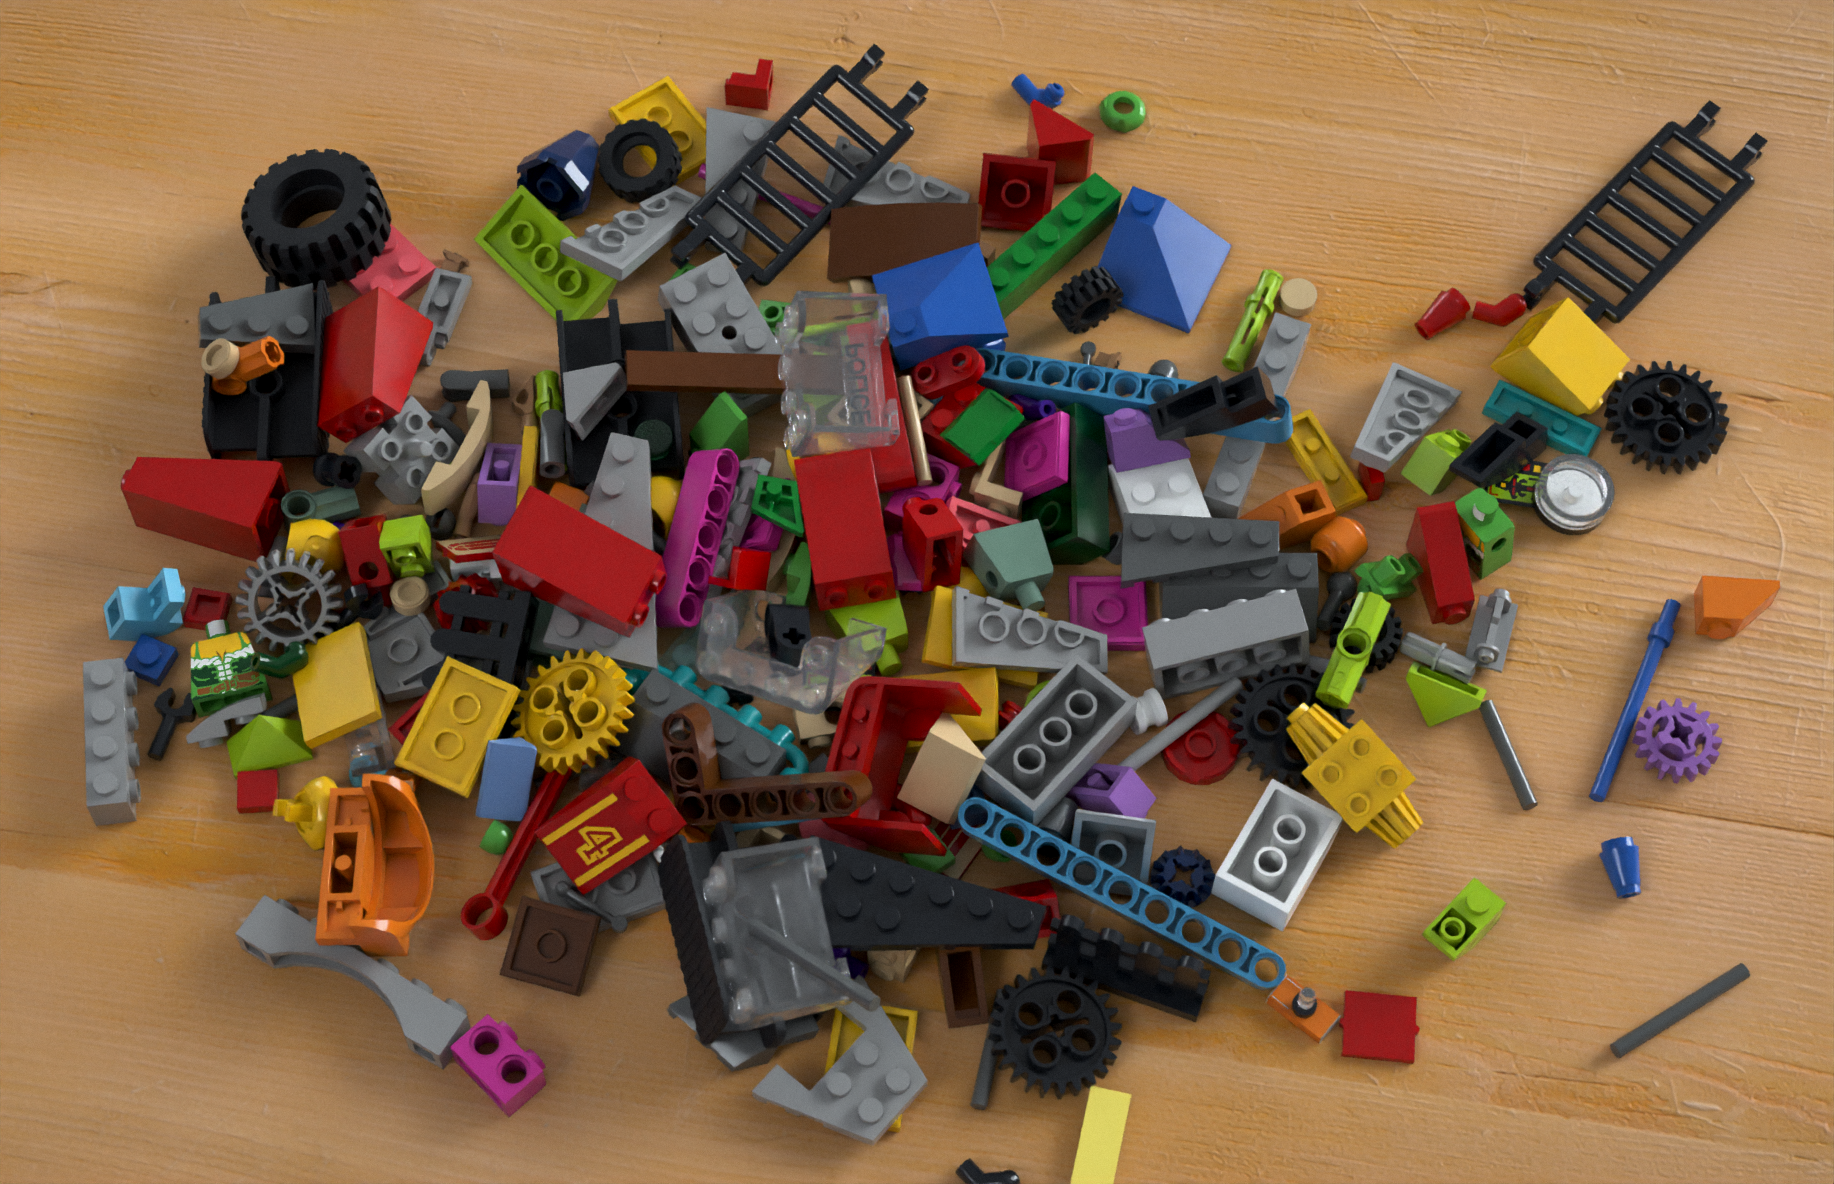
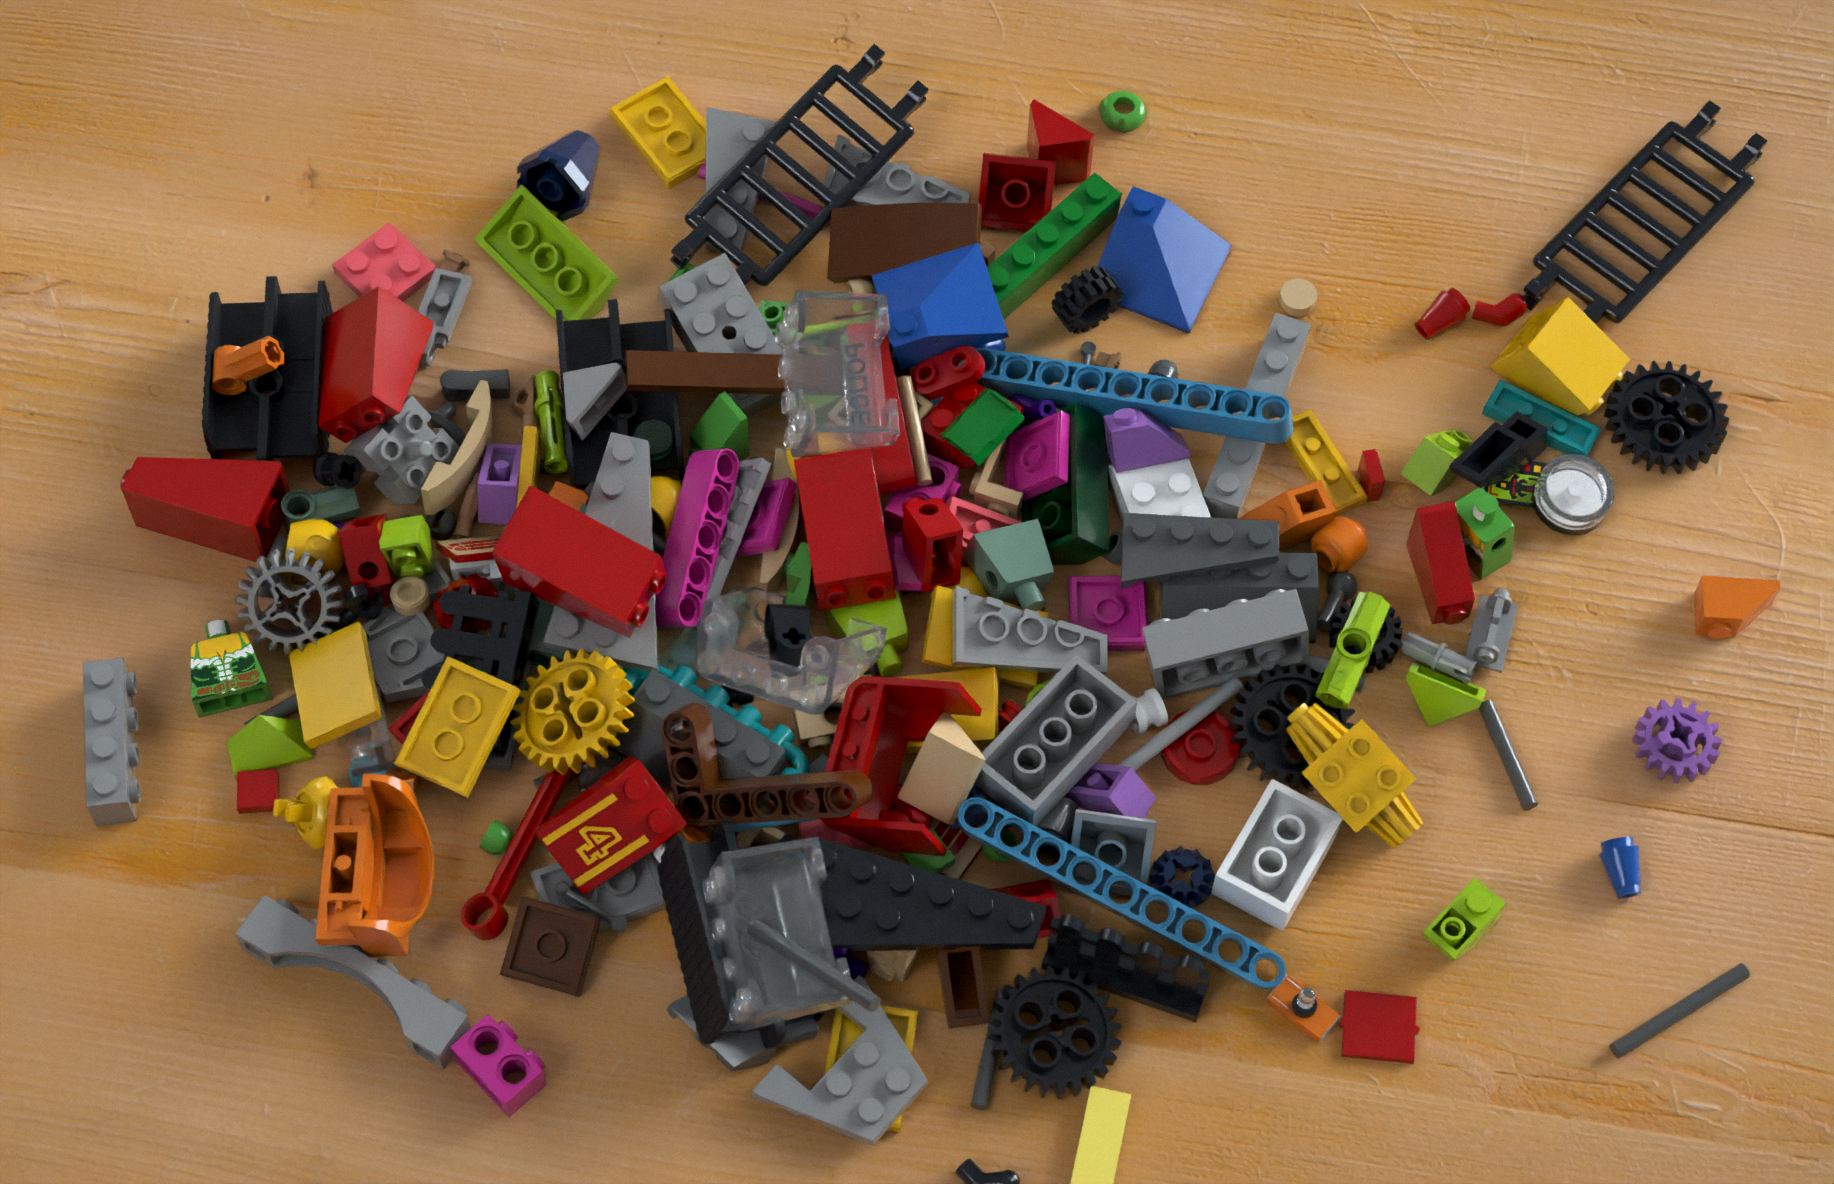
(146, 610): medium azure brick -> none
(151, 659): blue plate -> none
(170, 720): black bar -> none
(205, 607): red tile -> none
(218, 724): light grey slope -> none
(220, 358): tan tile -> none
(281, 314): dark grey wing -> none
(283, 666): dark green arm -> none
(303, 189): black tyre -> none
(506, 779): medium blue slope -> none
(552, 444): dark grey bar -> none
(625, 138): black tyre -> none
(632, 235): light grey wing -> none
(747, 570): red panel -> none
(750, 89): red panel -> none
(778, 503): green piece -> none
(1028, 91): blue arm -> none
(1214, 406): black slope -> none
(1267, 288): lime pin -> none
(1390, 576): bright green hips -> none
(1401, 415): light grey wing -> none
(1658, 638): blue bar -> none

